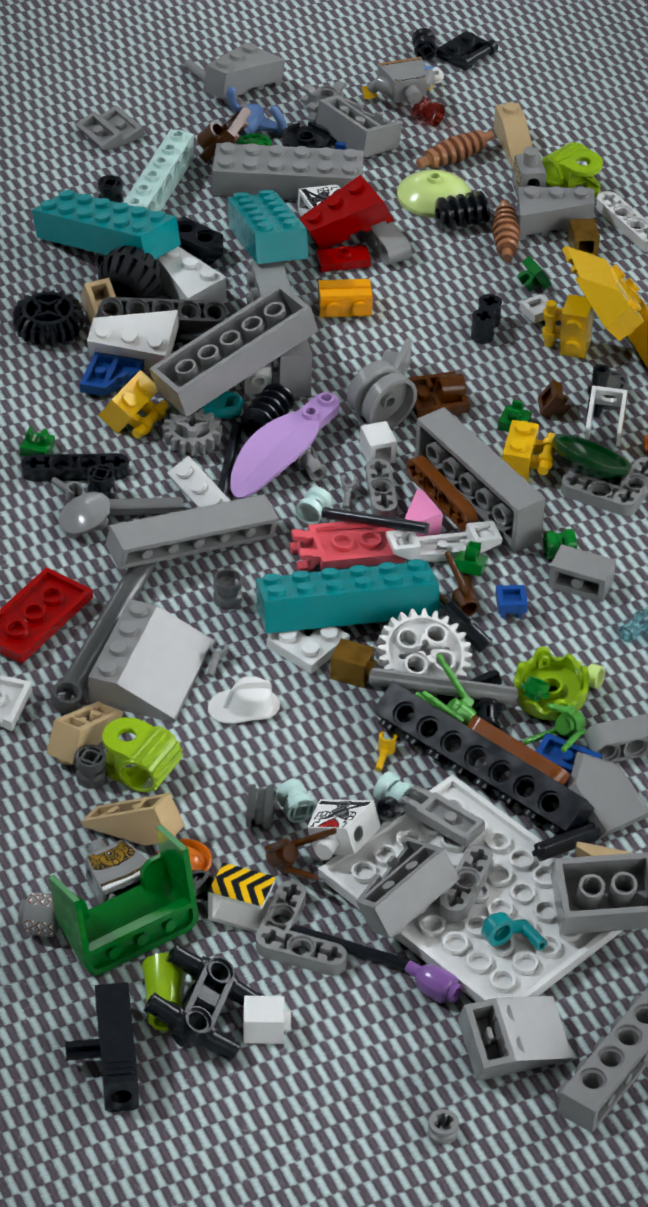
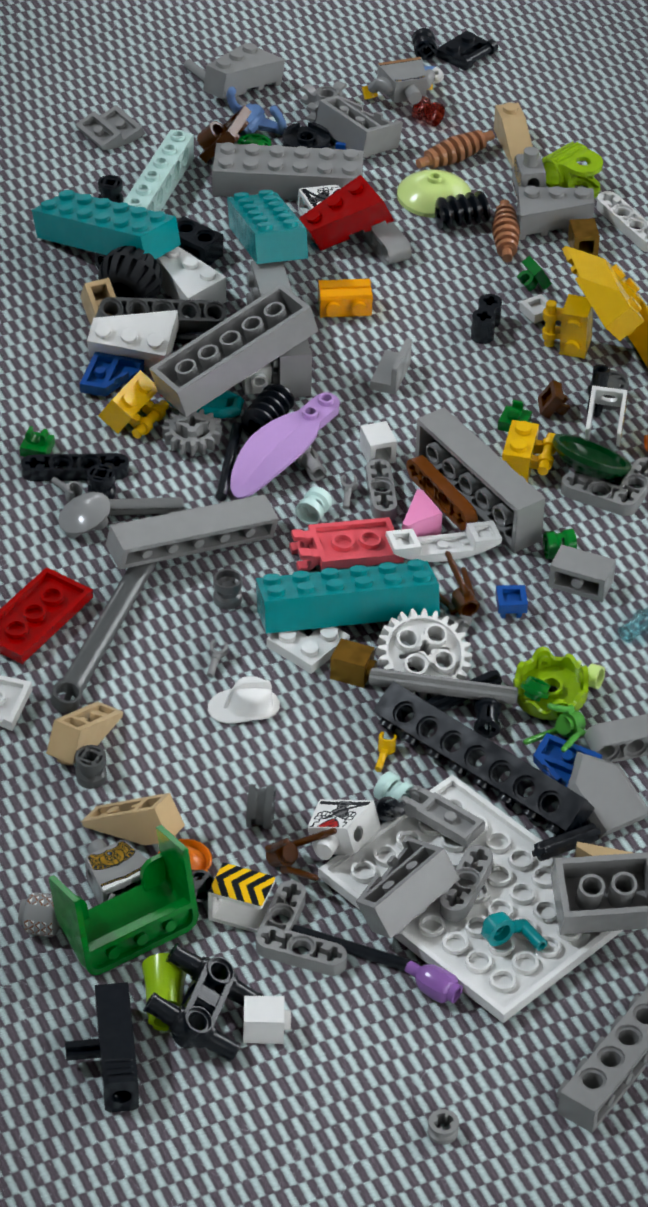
(48, 318): black gear -> none
(148, 663): slope -> none
(152, 752): lime piece -> none
(196, 484): white plate -> none
(295, 800): light aqua wheel -> none
(343, 258): red plate -> none
(375, 520): black bar -> none
(382, 394): light grey wheel -> none
(440, 391): reddish brown plate -> none
(458, 709): bright green plant -> none
(470, 560): green tile -> none
(474, 634): black axle -> none
(513, 1035): light grey slope -> none
(519, 749): dark orange beam -> none

